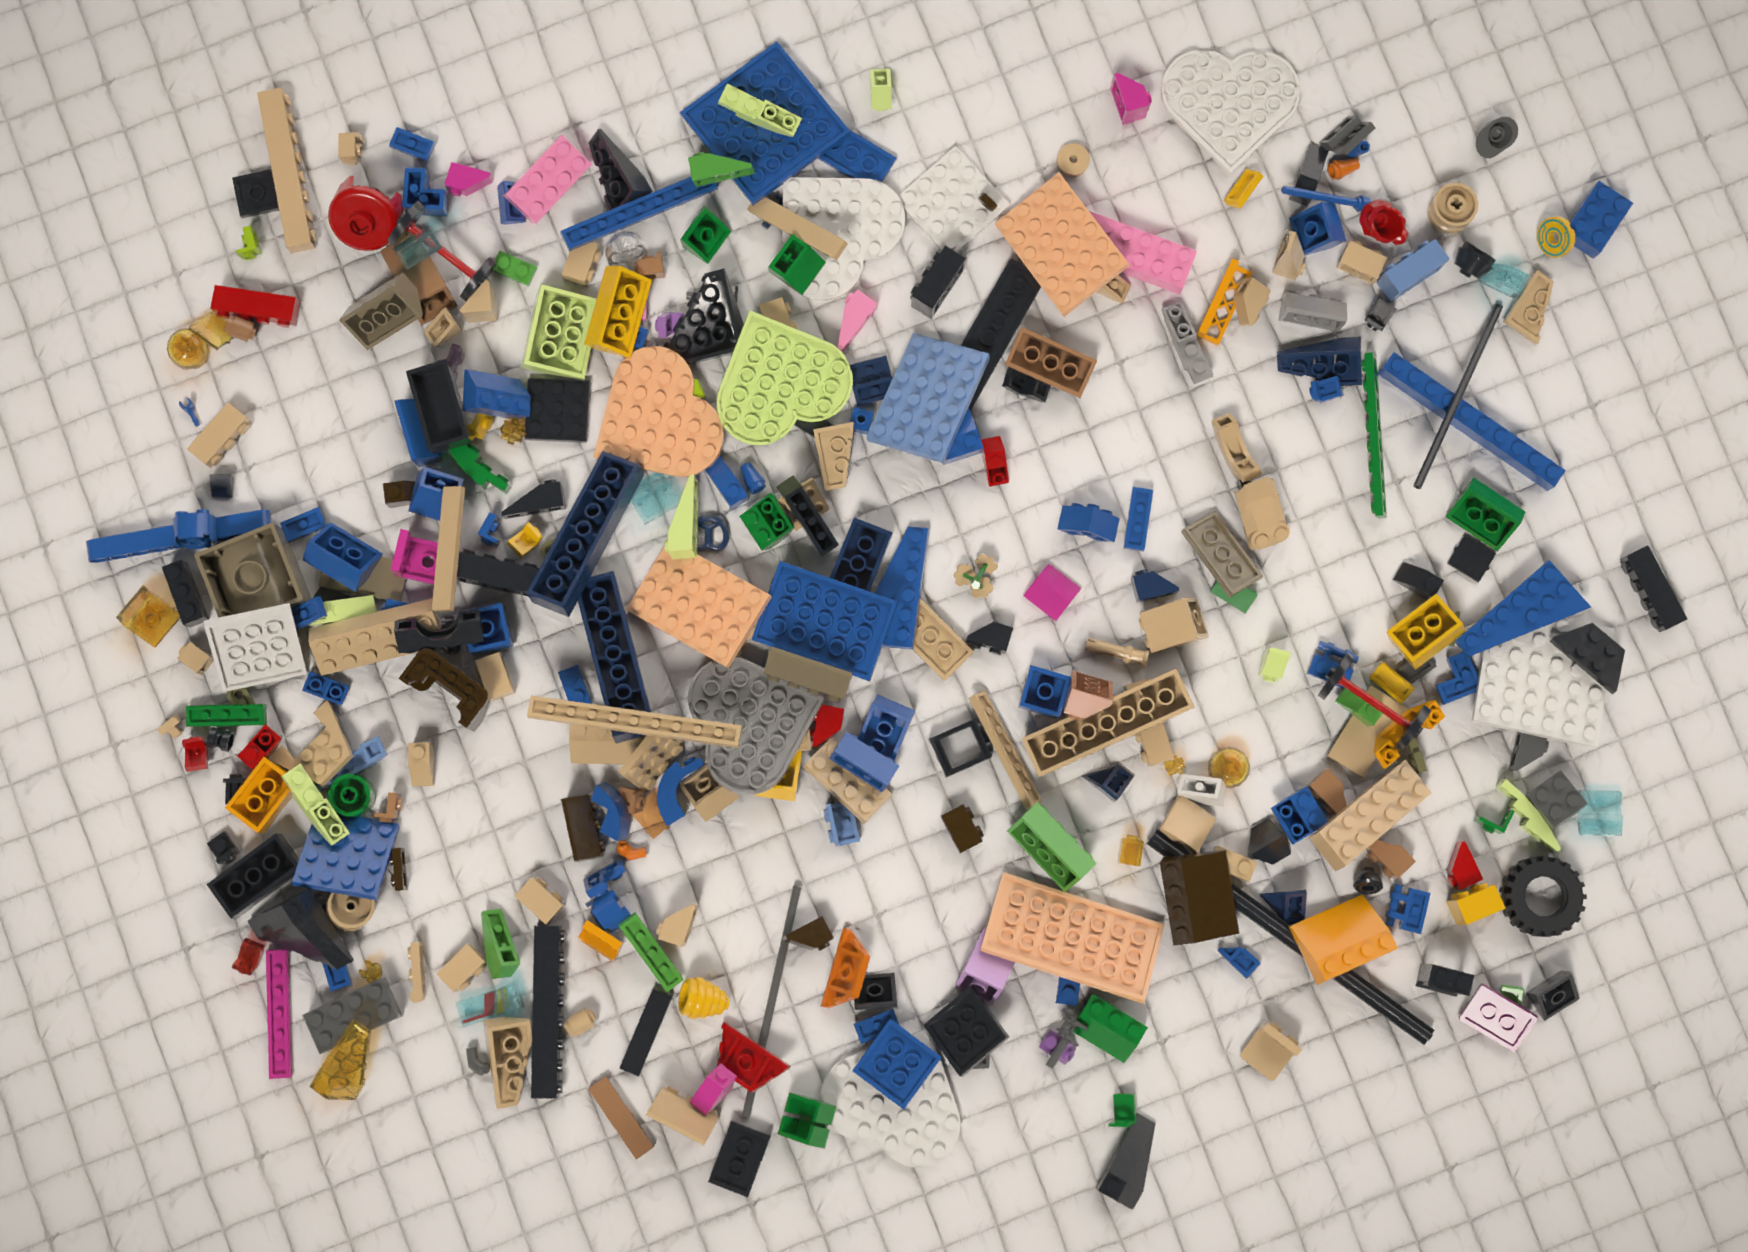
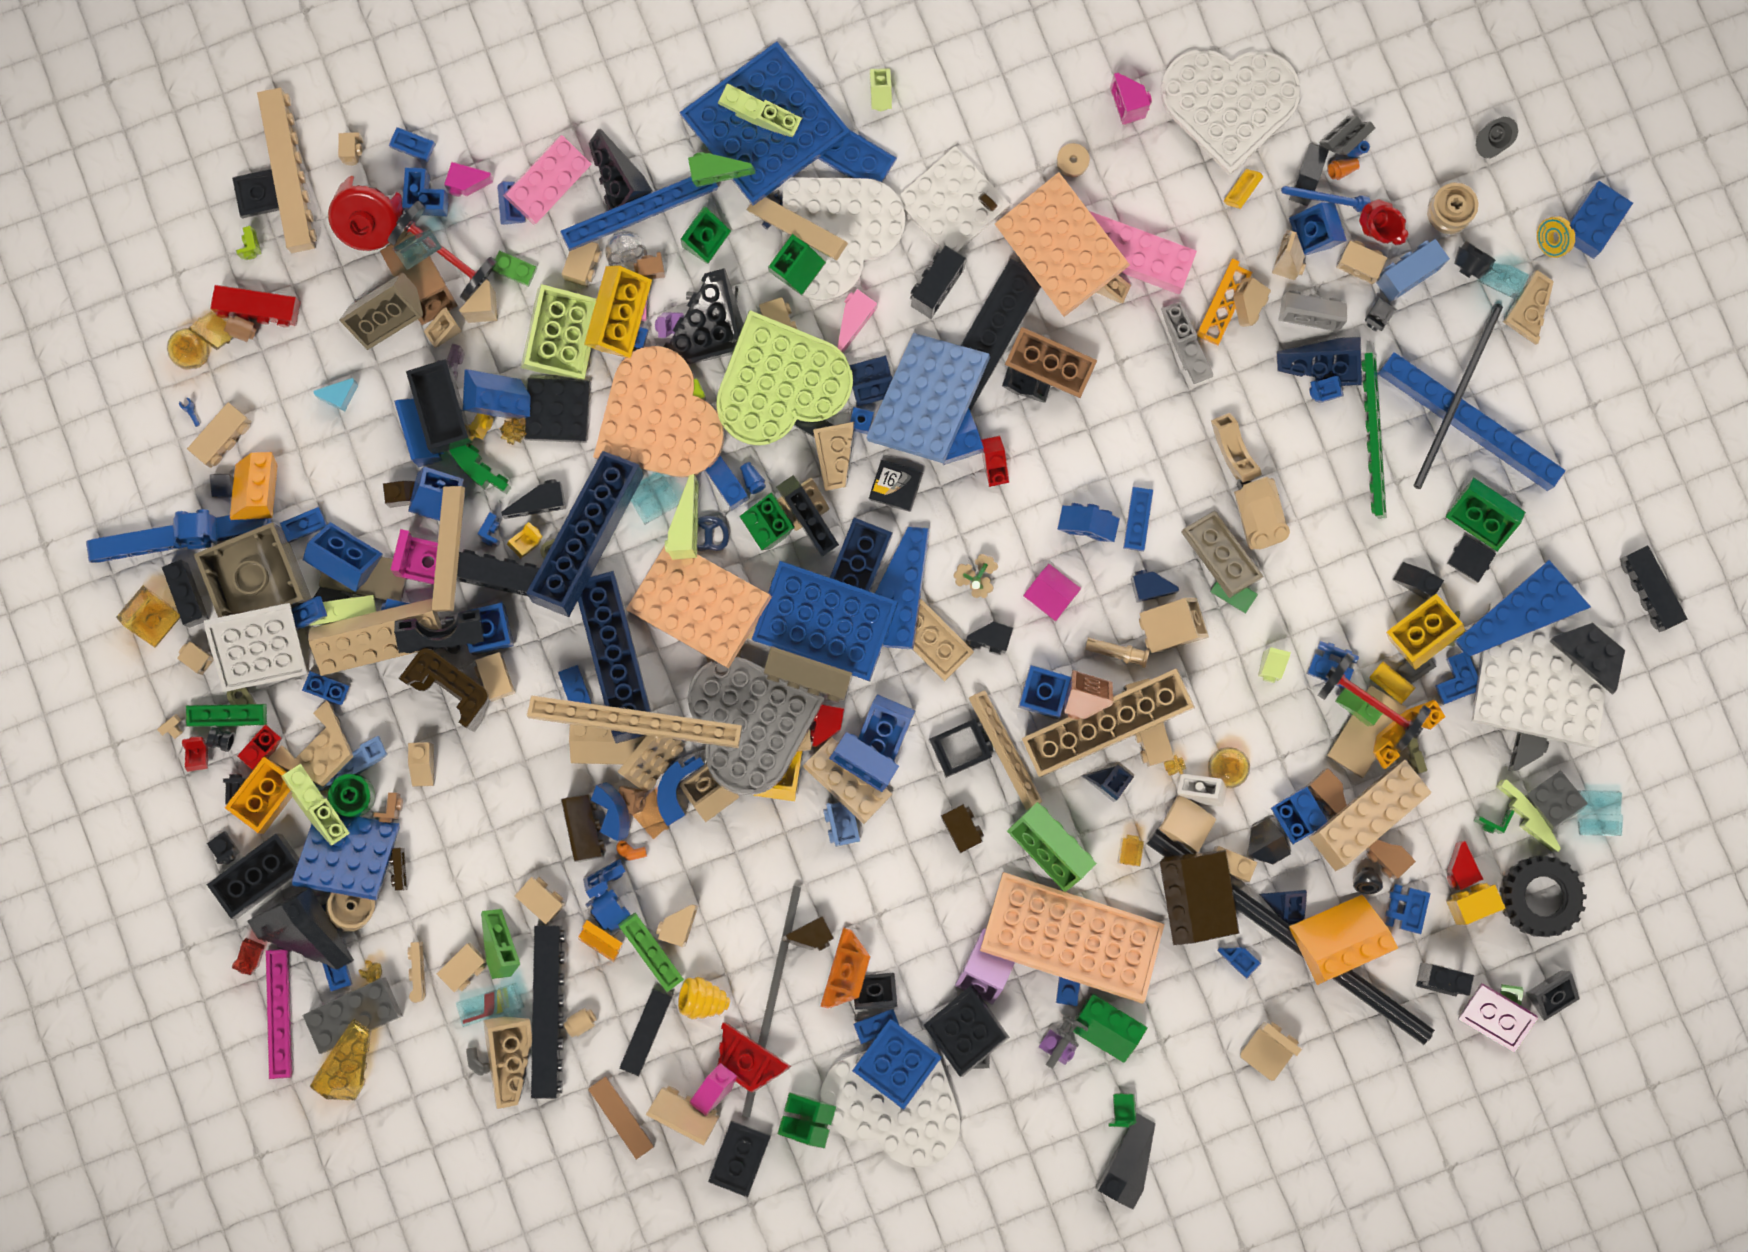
(254, 487): none -> light orange slope
(338, 394): none -> medium azure slope
(895, 485): none -> slope

